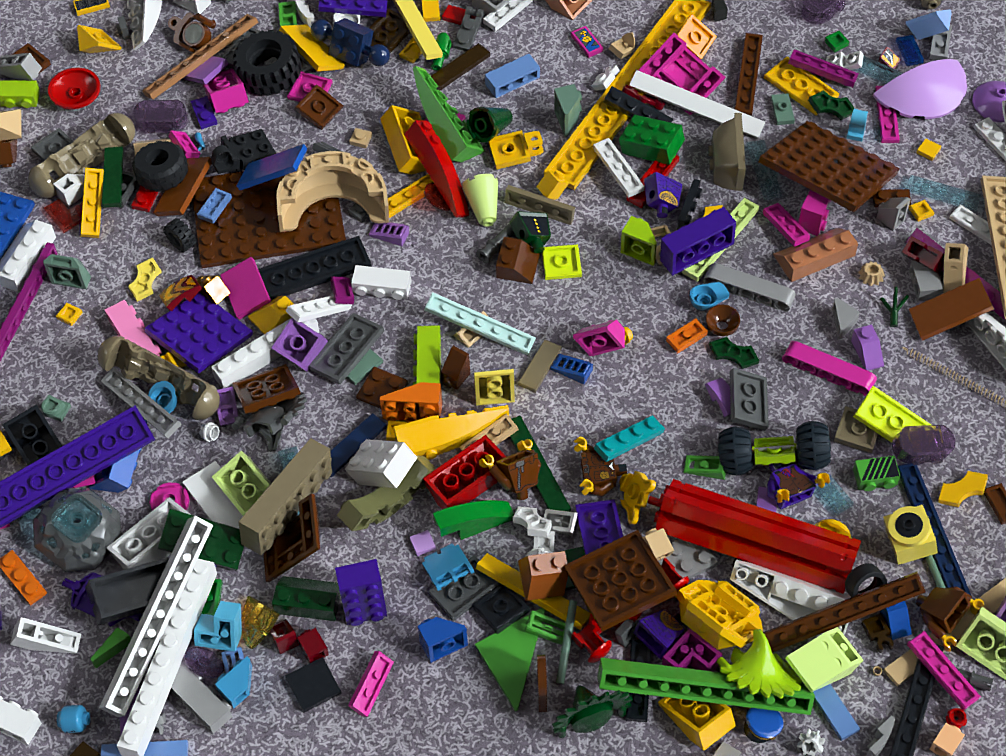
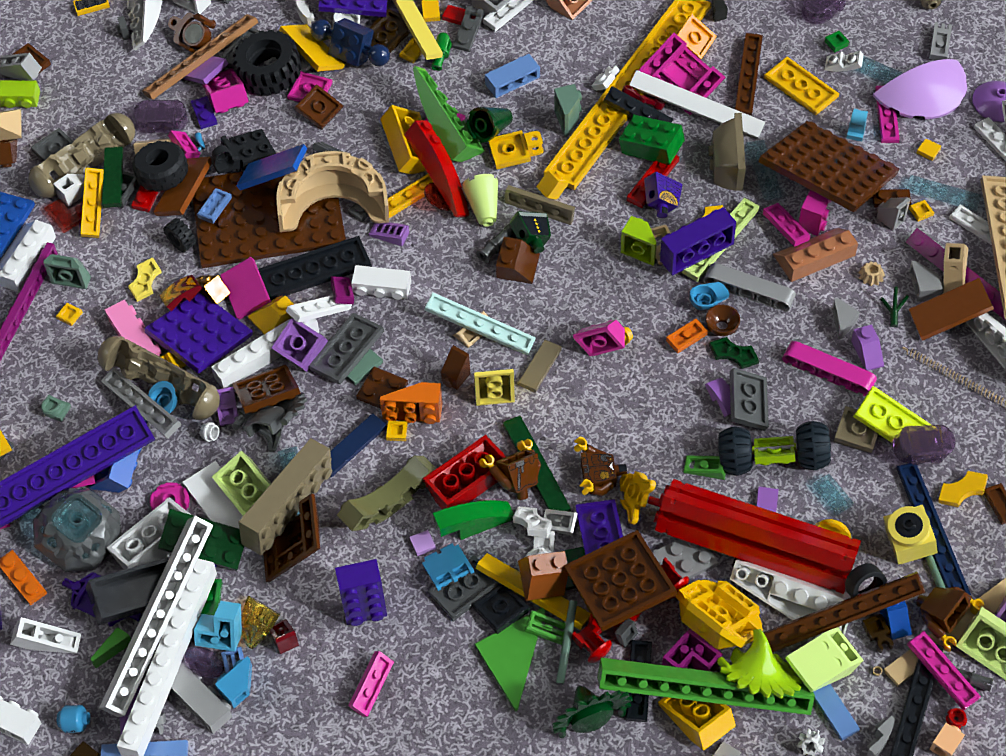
(32, 435): black slope -> none
(74, 82): red dish -> none
(95, 40): yellow slope -> none
(287, 13): bright green slope -> none
(306, 598): dark green slope -> none
(312, 645): dark red brick -> none
(313, 684): black tile -> none
(360, 138): tan plate -> none
(381, 463): white brick -> none
(427, 354): lime brick -> none
(439, 435): yellow wedge -> none
(441, 637): blue slope -> none
(460, 66): dark brown tile -> none
(496, 432): tan tile -> none
(542, 683): reddish brown tile -> none
(561, 262): neon yellow tile -> none
(575, 375): blue slope -> none
(587, 41): tile -> none
(618, 167): white plate -> none
(623, 46): tan plate -> none
(629, 438): teal plate -> none
(658, 543): tan slope -> none
(660, 631): dark purple torso -> none
(690, 204): black plate -> none
(762, 725): blue piece -> none
(782, 109): sand green plate -> none
(792, 485): torso -> none
(823, 68): magenta plate -> none
(837, 106): dark green tile -> none
(876, 473): bright green brick -> none
(889, 58): slope -> none
(909, 50): clear blue tile -> none
(919, 251): dark red piece -> none
(930, 24): light blue slope -> none

